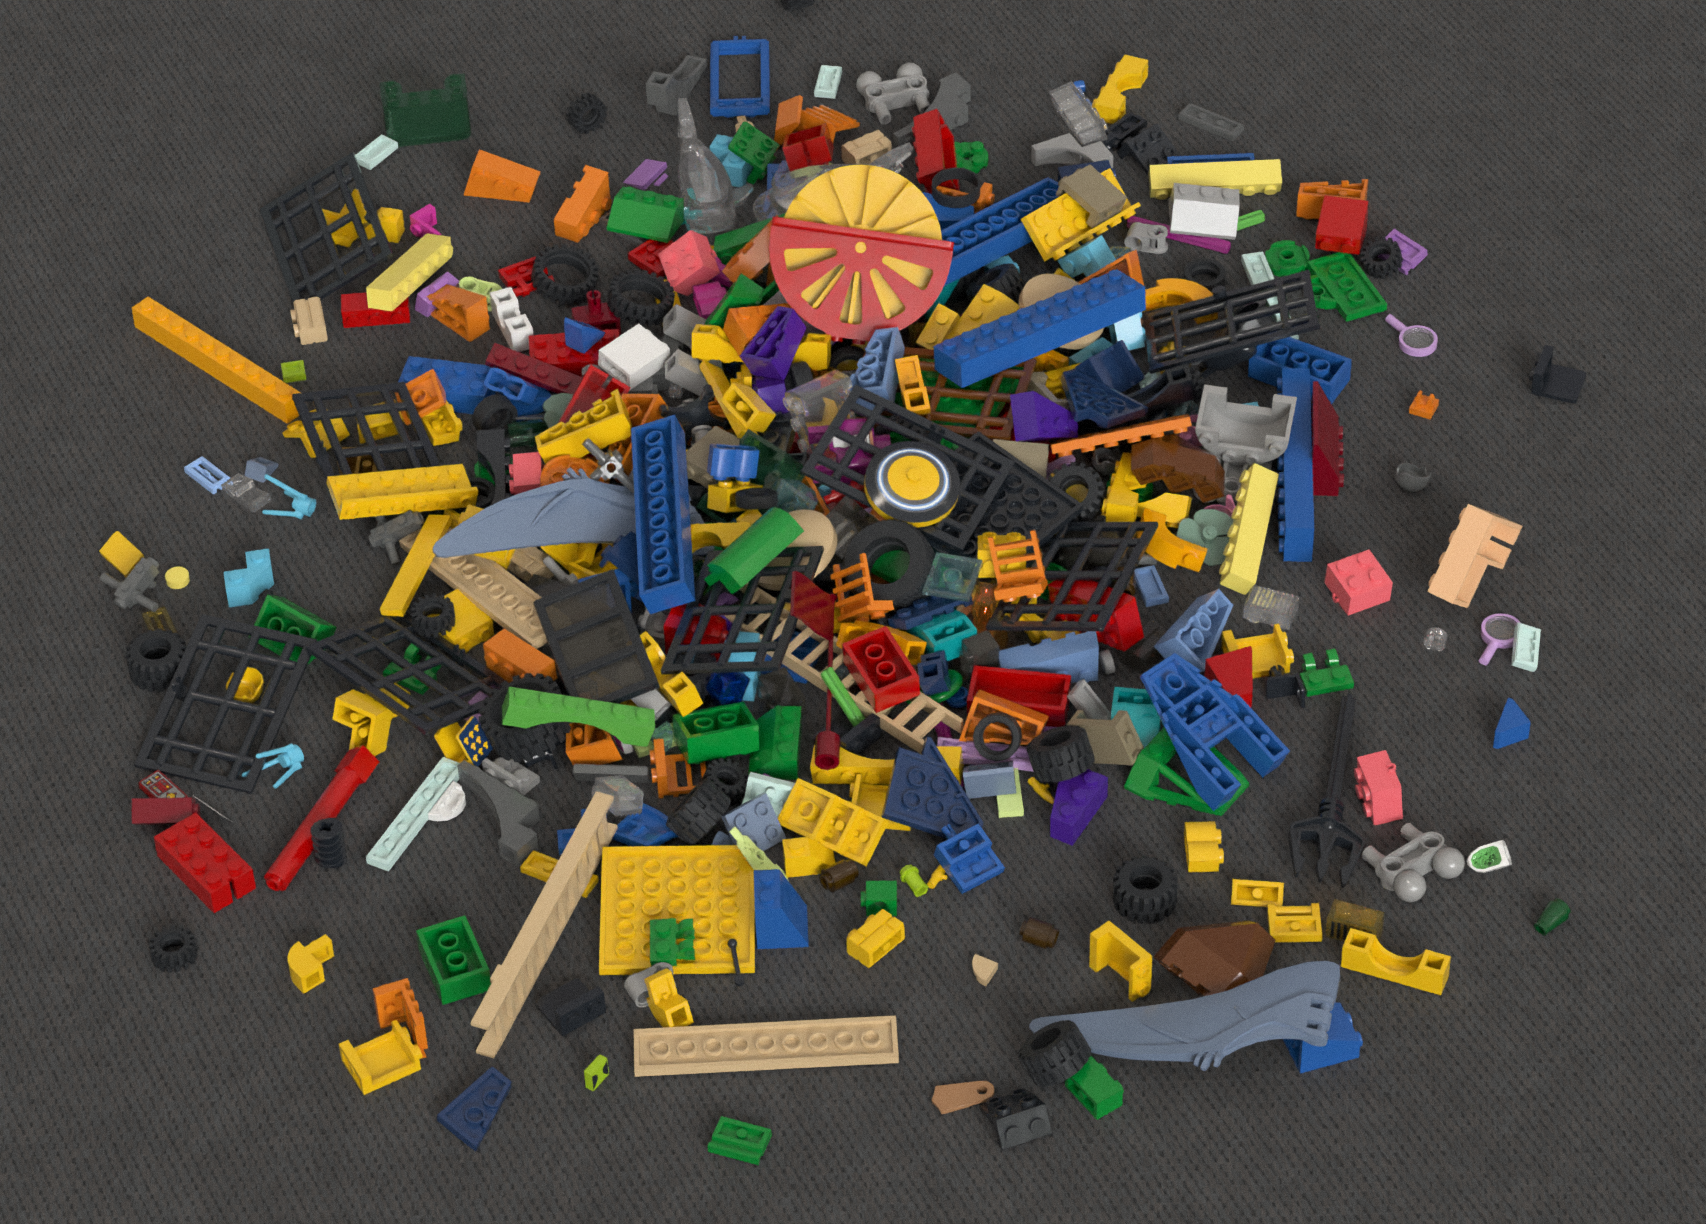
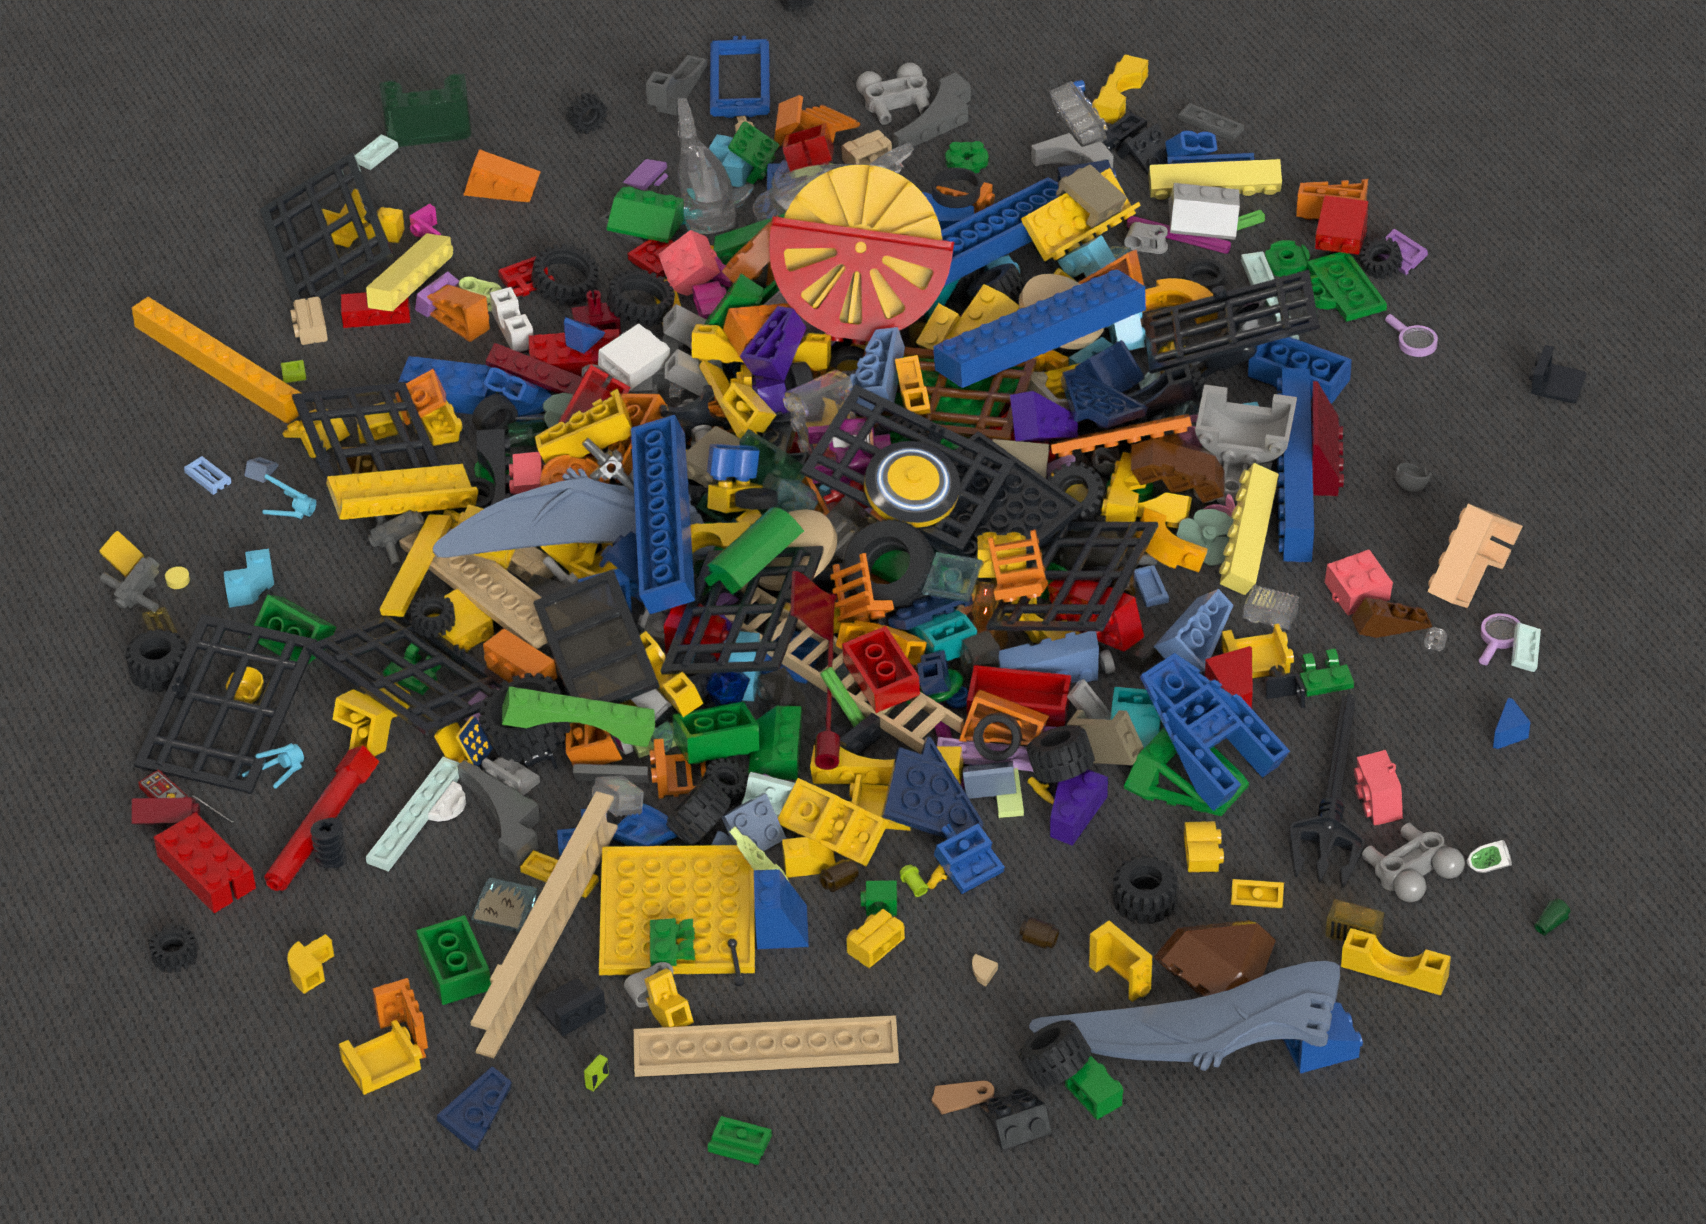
(244, 492): clear slope -> none
(504, 904): none -> slope
(585, 205): orange wedge -> none
(828, 81): light aqua plate -> none
(934, 149): red piece -> none
(1191, 144): none -> blue brick
(1294, 923): yellow plate -> none
(1384, 618): none -> reddish brown slope
(1424, 405): orange tile -> none

